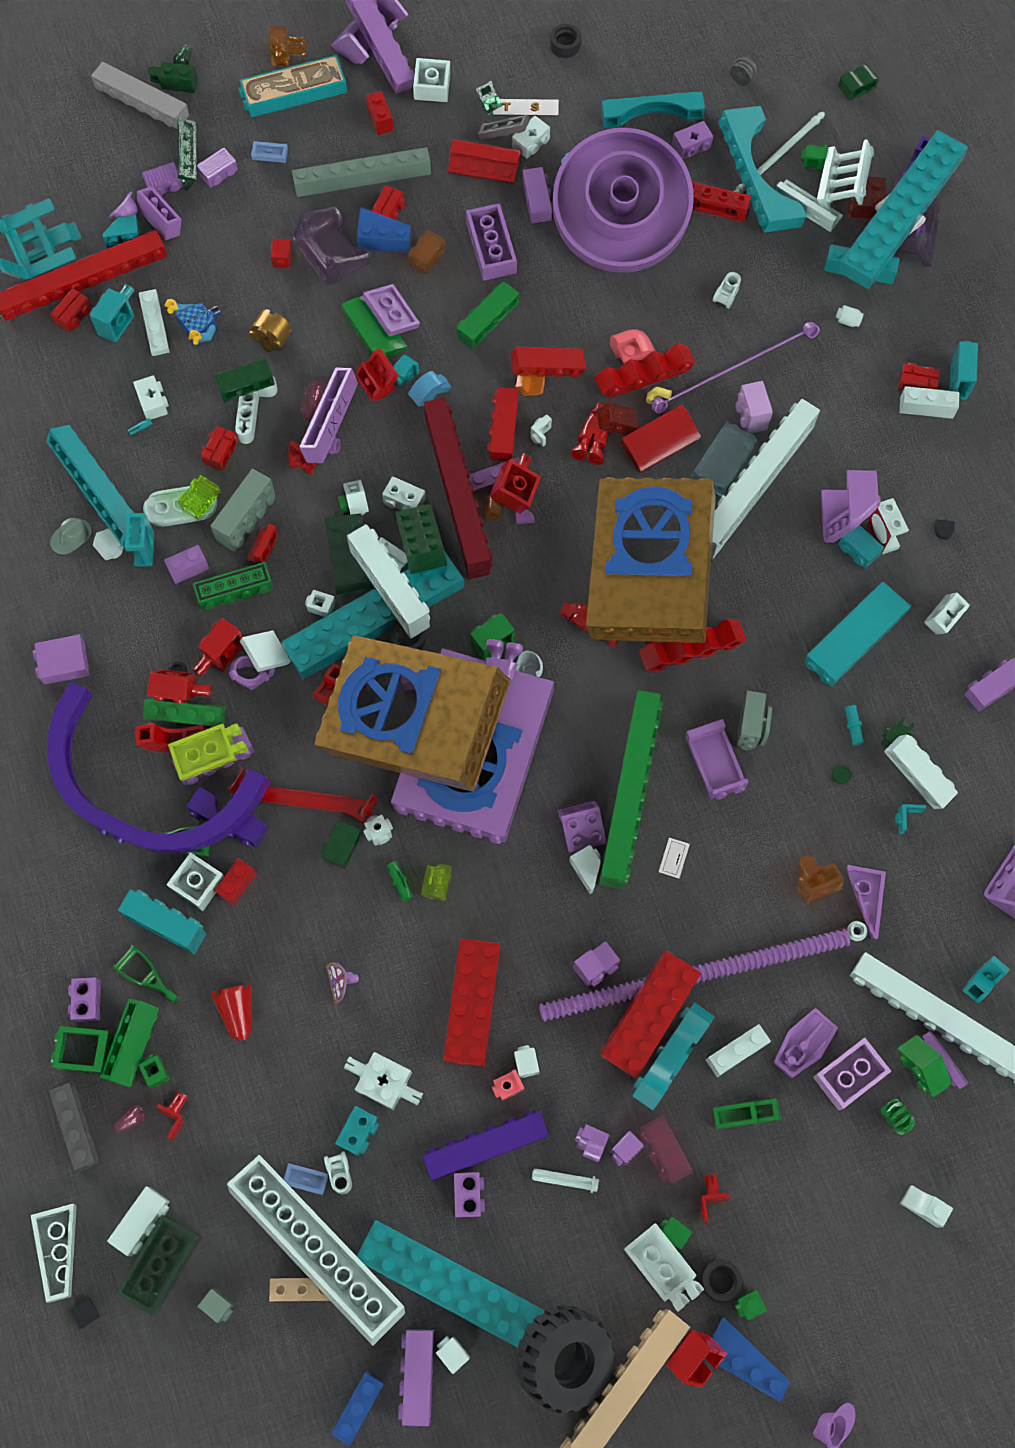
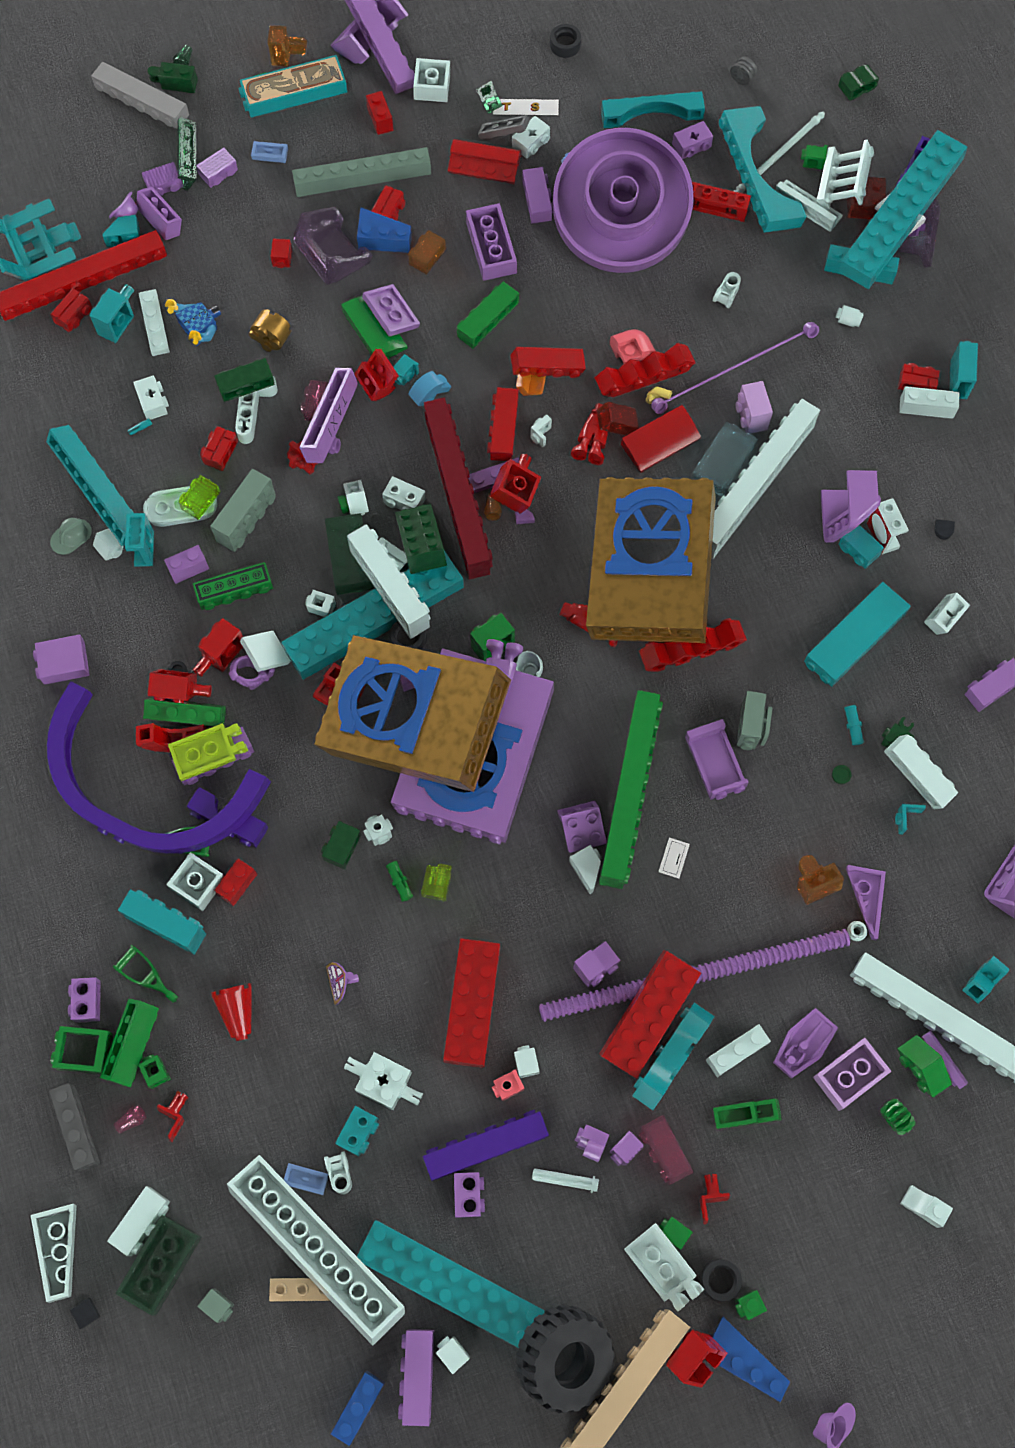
(263, 544): red bracket -> none
(313, 800): red piece -> none

